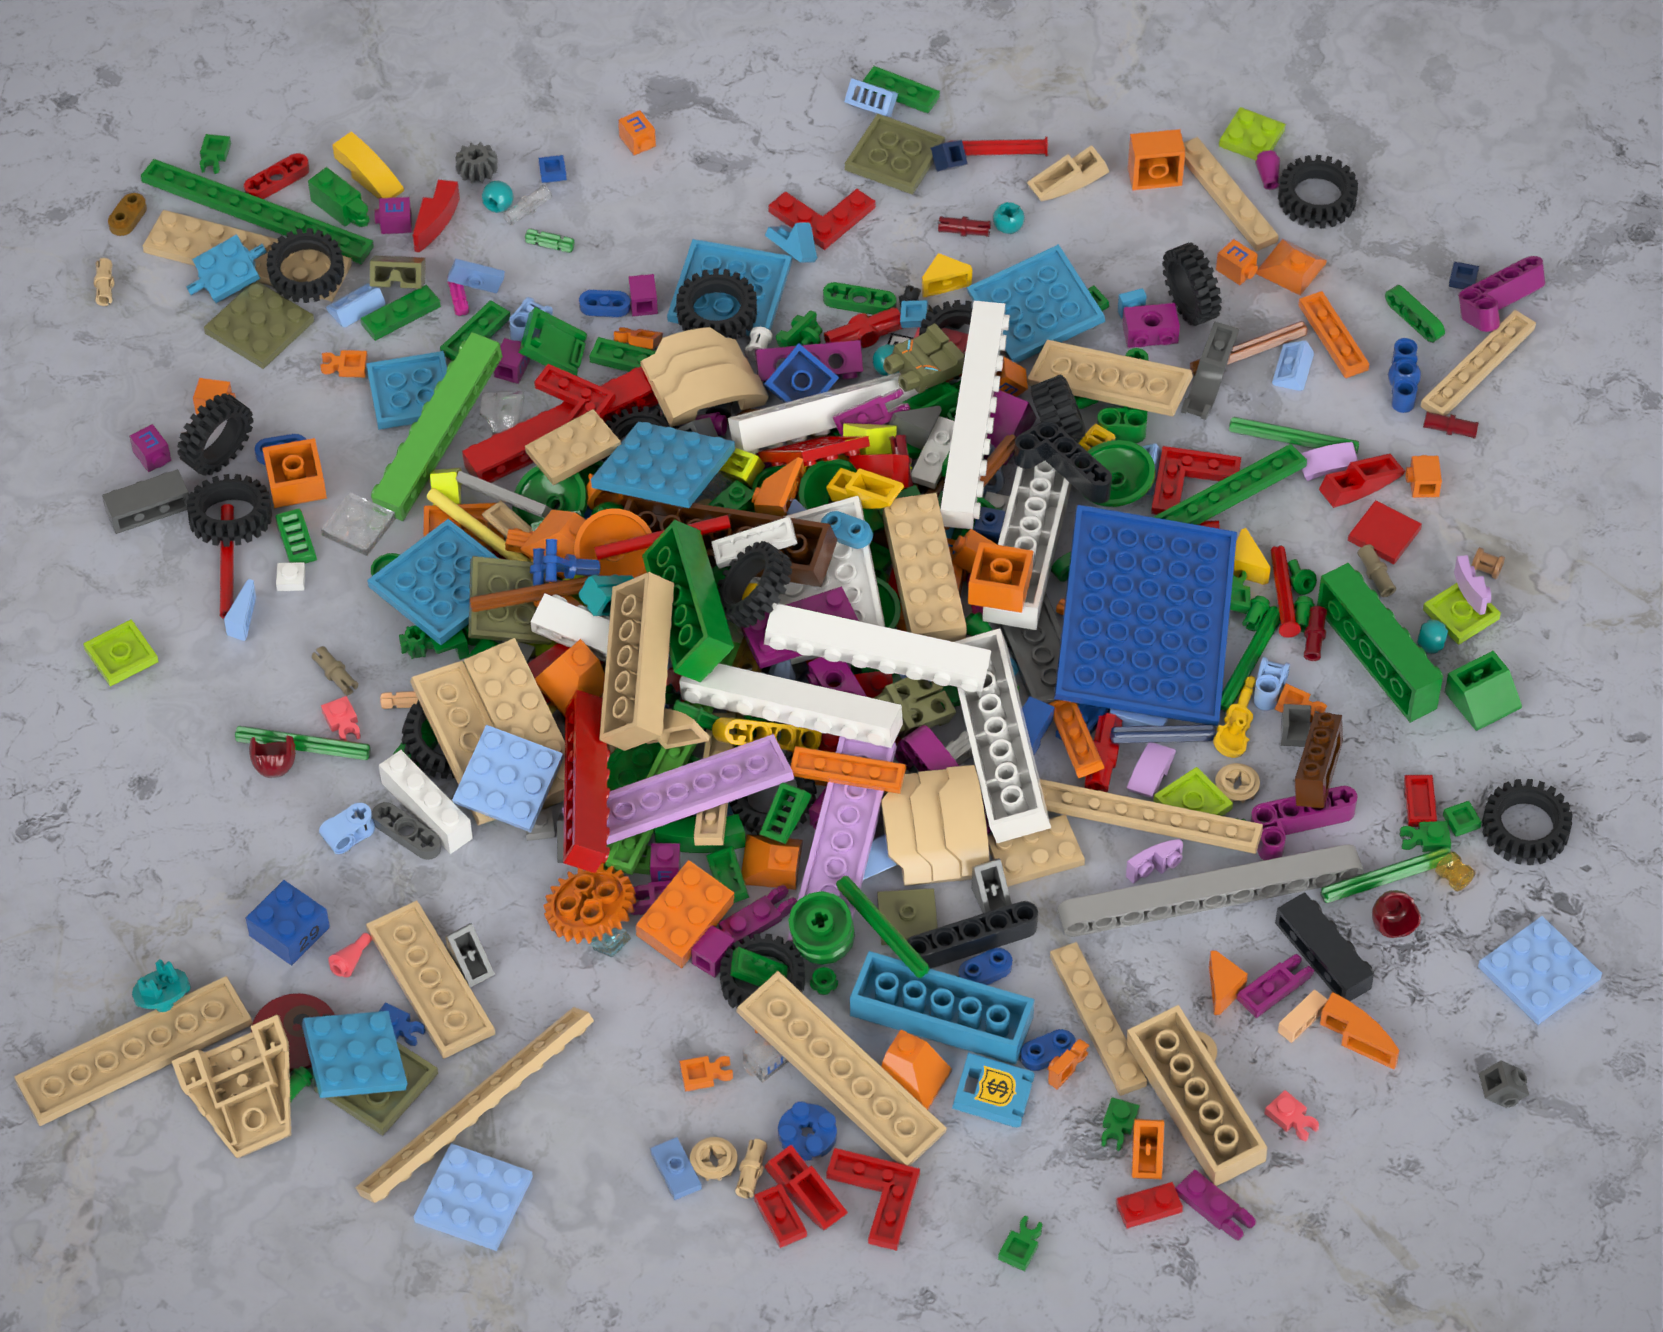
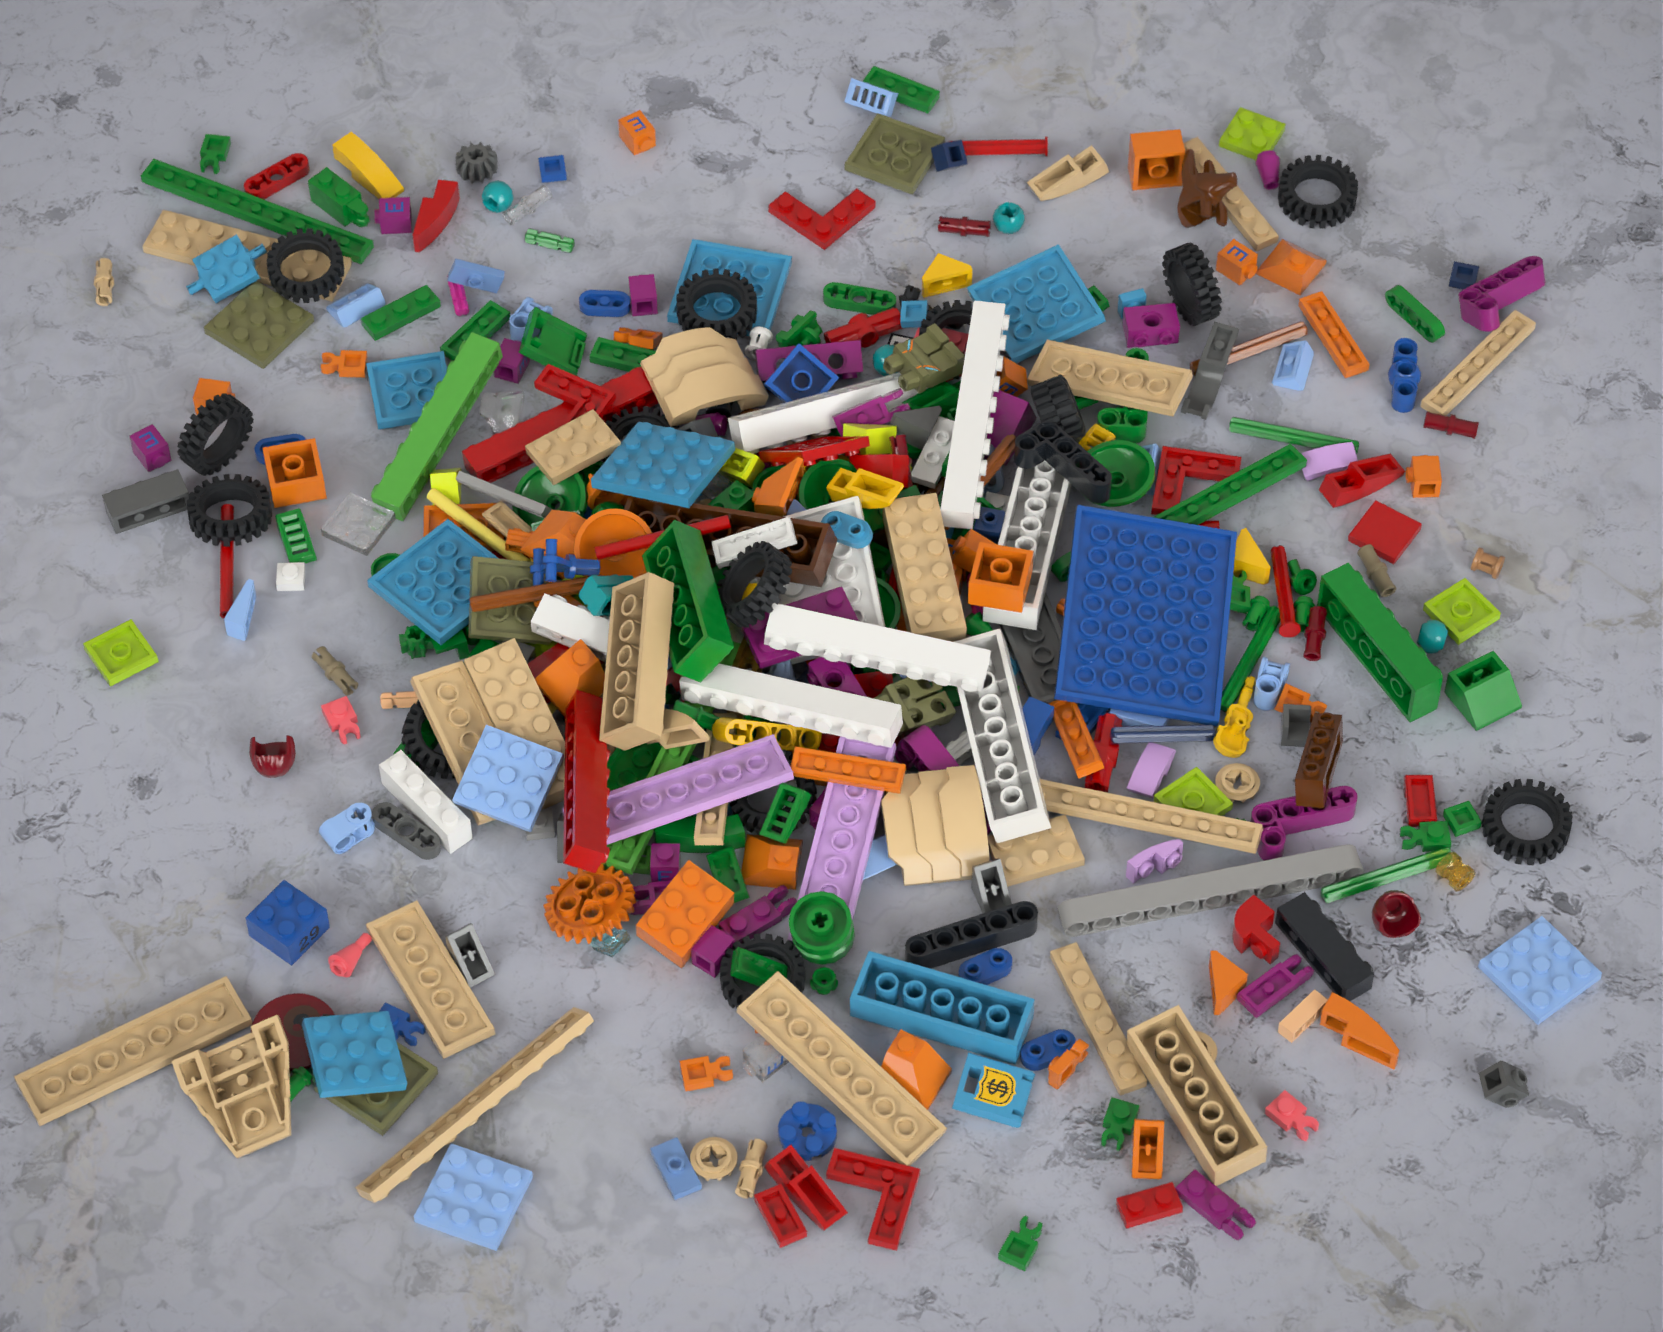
(130, 210): pearl gold plate -> none
(161, 987): teal plate -> none
(306, 742): green axle -> none
(388, 269): olive brick -> none
(795, 241): dark azure slope -> none
(882, 926): green axle -> none
(909, 910): olive plate -> none
(1203, 193): none -> reddish brown piece
(1251, 928): none -> red brick
(1472, 587): lavender slope -> none

